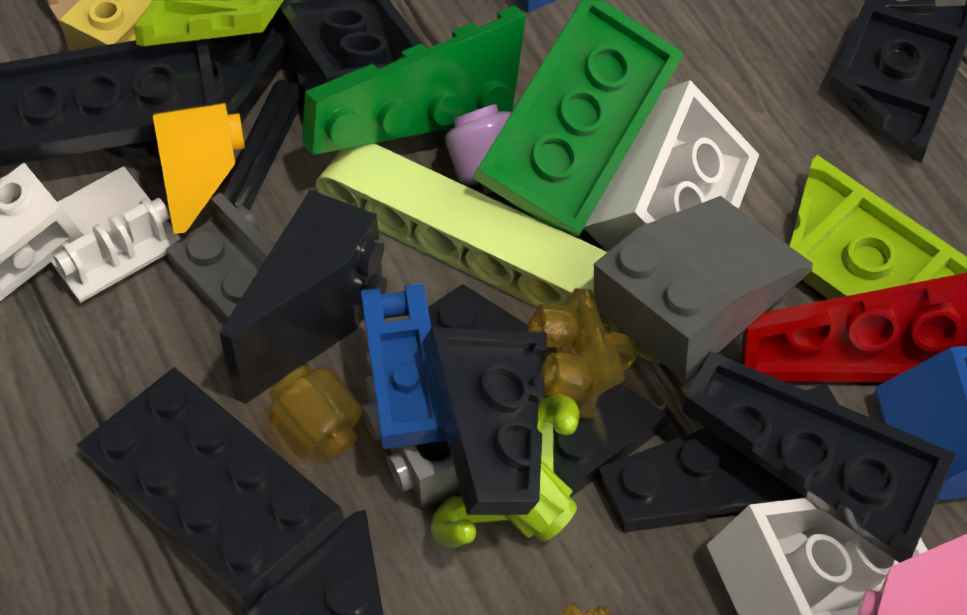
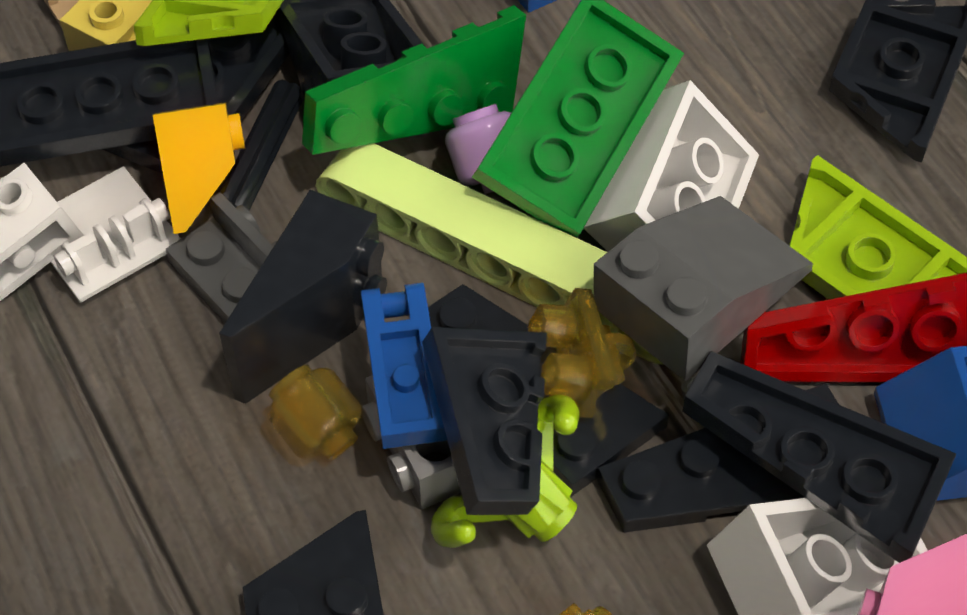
(211, 486): black plate -> none

